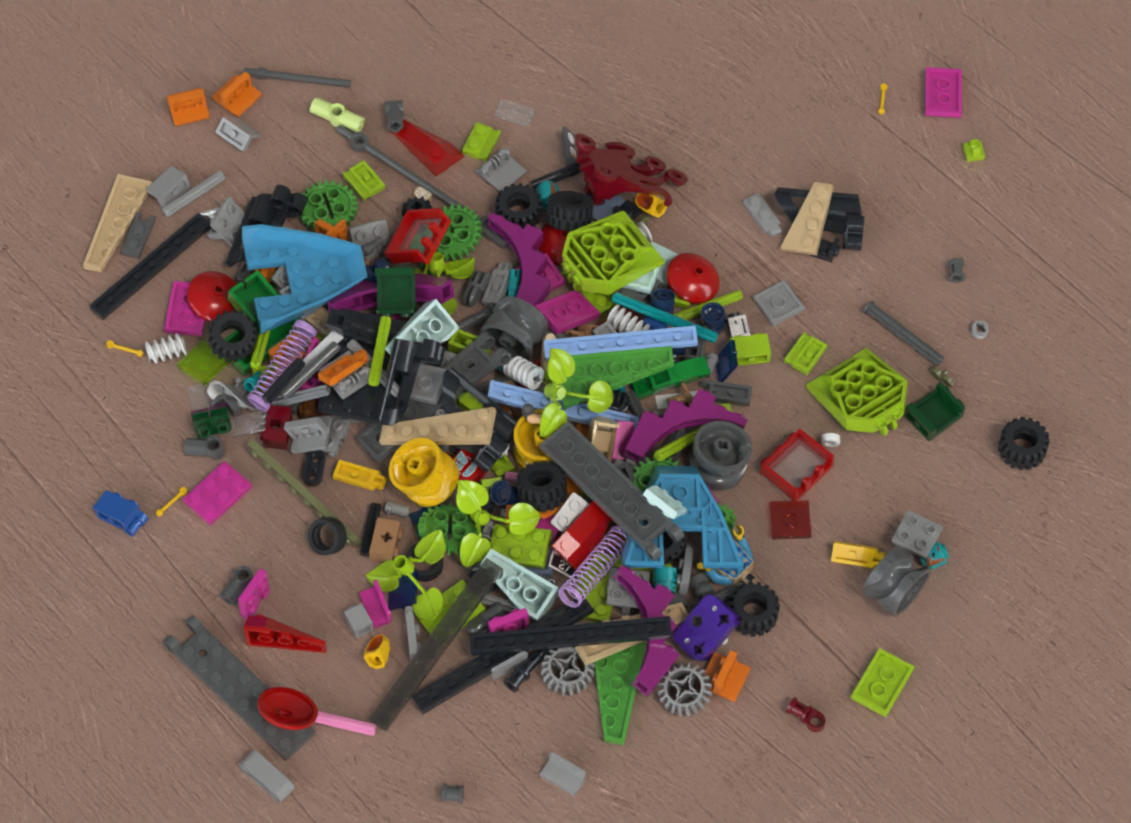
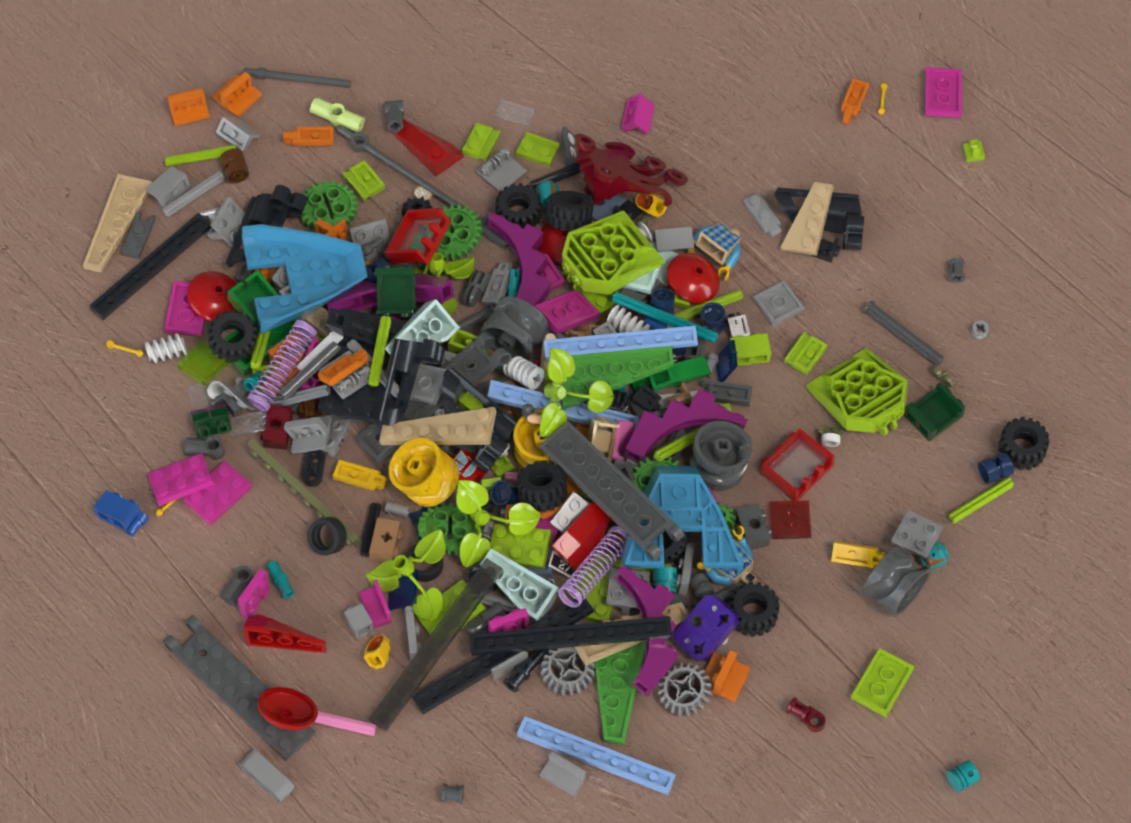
(180, 479): none -> dark pink plate
(196, 156): none -> lime axle
(234, 165): none -> reddish brown wheel
(280, 384): black axle -> none
(280, 579): none -> teal pin
(310, 136): none -> orange hinge
(537, 149): none -> lime plate
(596, 755): none -> light blue plate
(638, 114): none -> dark pink panel
(647, 399): none -> black bracket
(659, 497): light aqua plate -> none
(674, 239): none -> light grey panel
(720, 244): none -> torso
(750, 516): none -> dark grey brick
(837, 429): none -> olive piece
(854, 99): none -> orange hinge
(963, 776): none -> teal piece
(980, 500): none -> lime axle
(997, 467): none -> dark blue wheel

